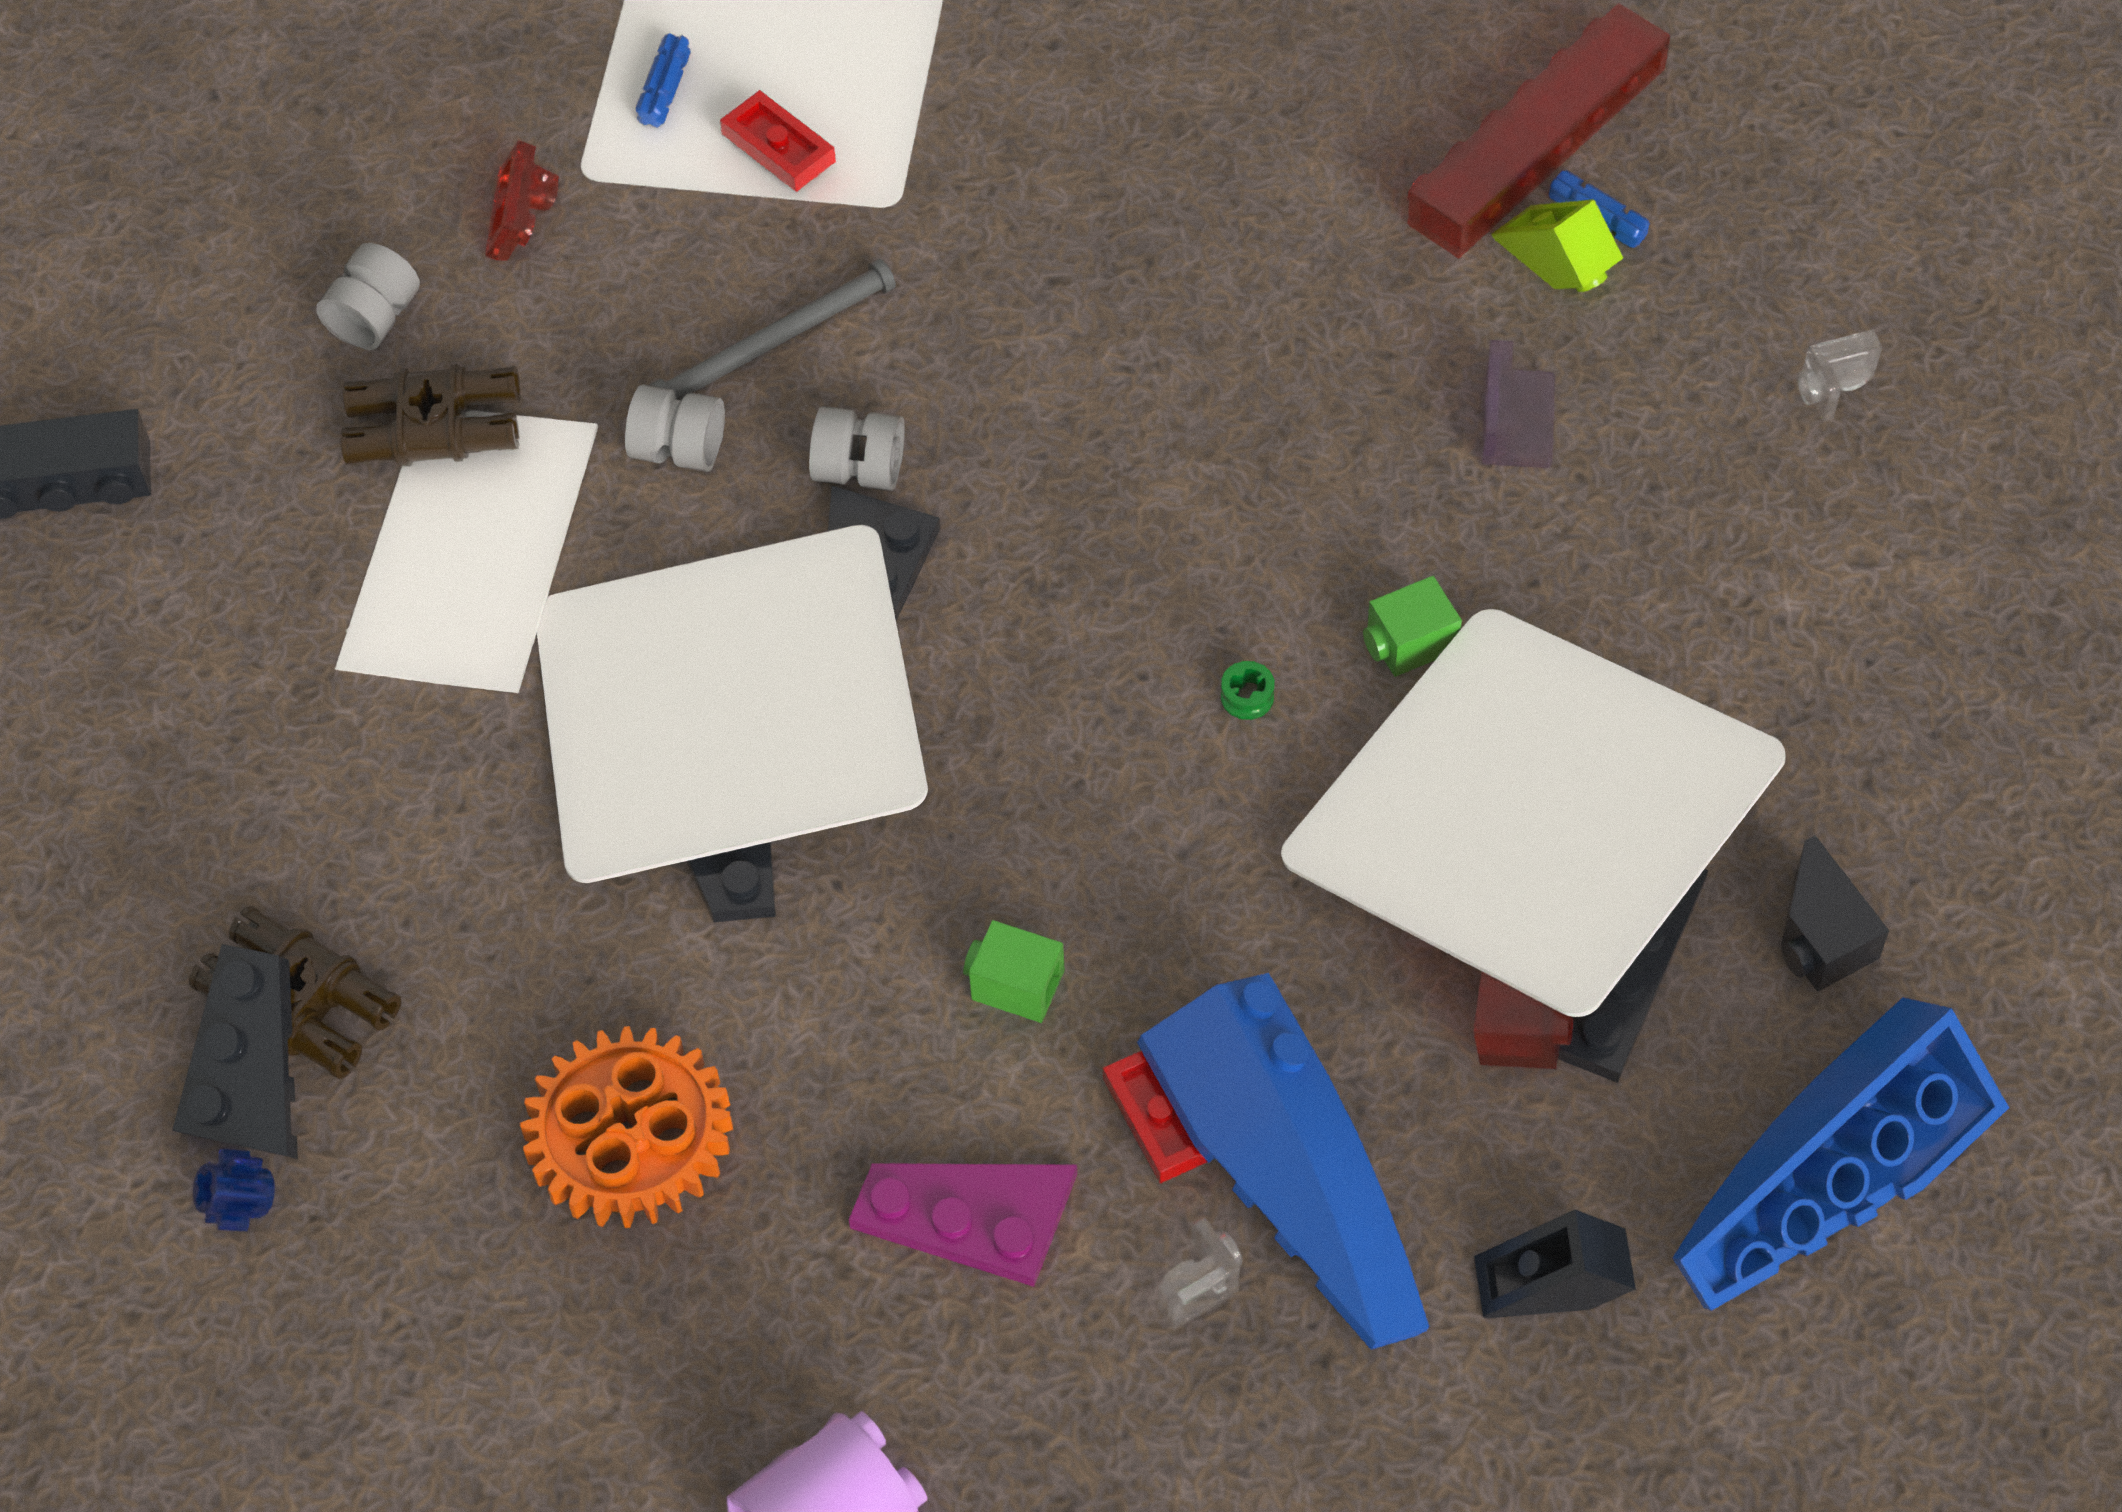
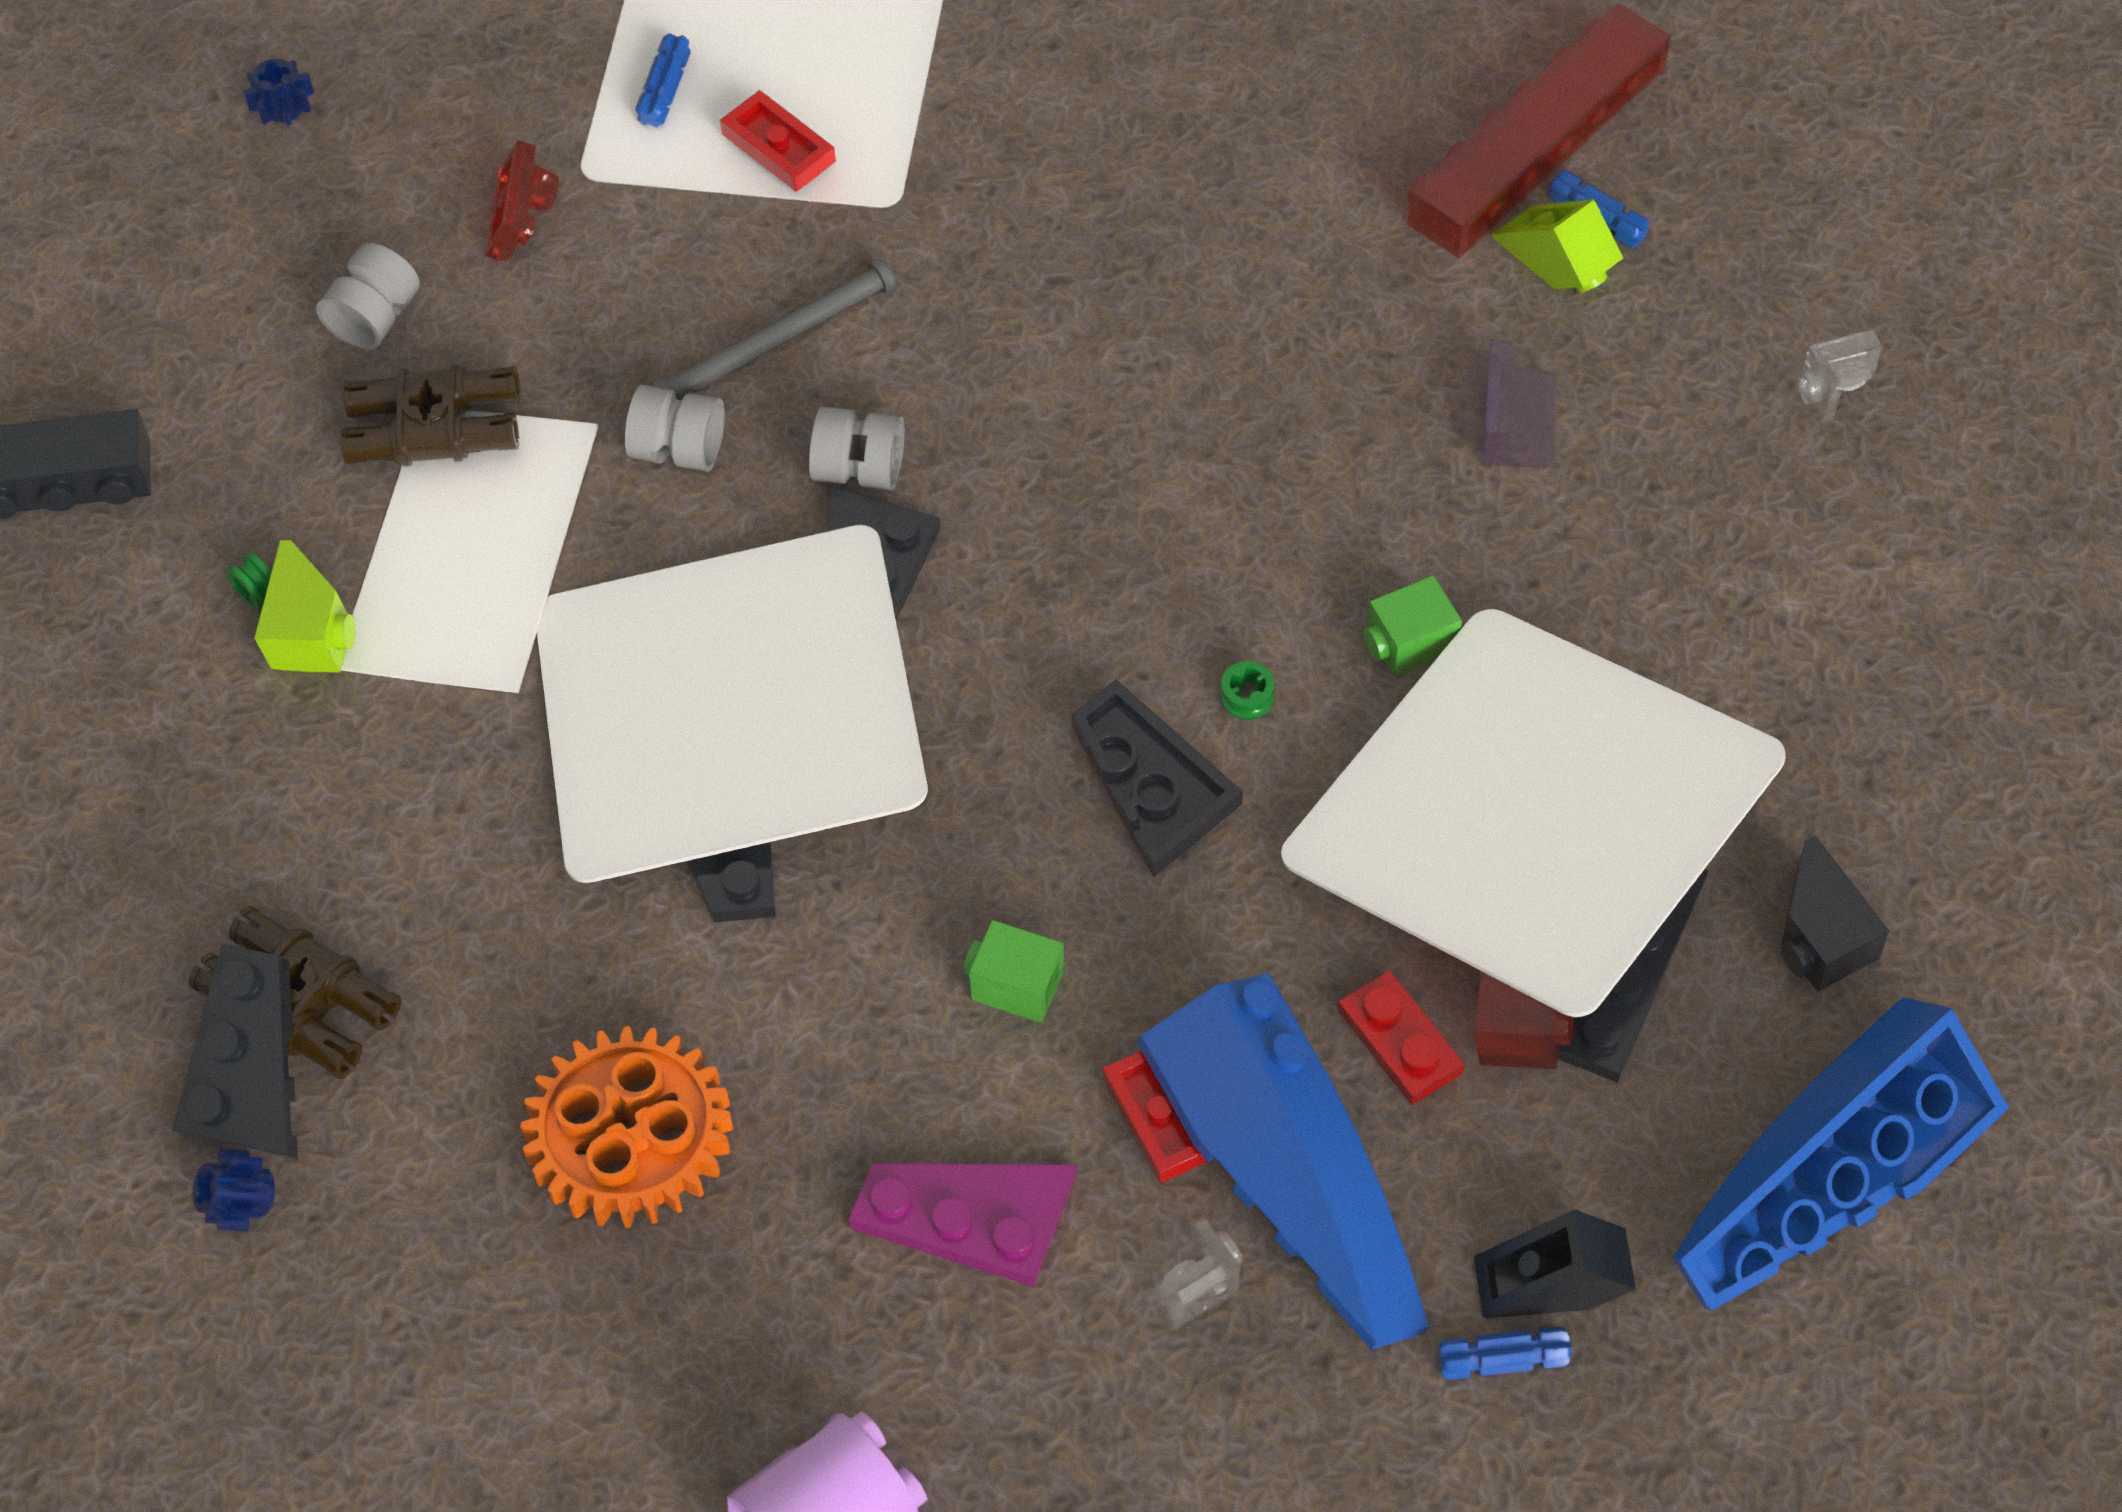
(250, 580): none -> green bush
(278, 91): none -> clear blue gear
(302, 617): none -> lime slope
(1152, 775): none -> black wing
(1401, 1037): none -> red plate
(1504, 1353): none -> blue axle

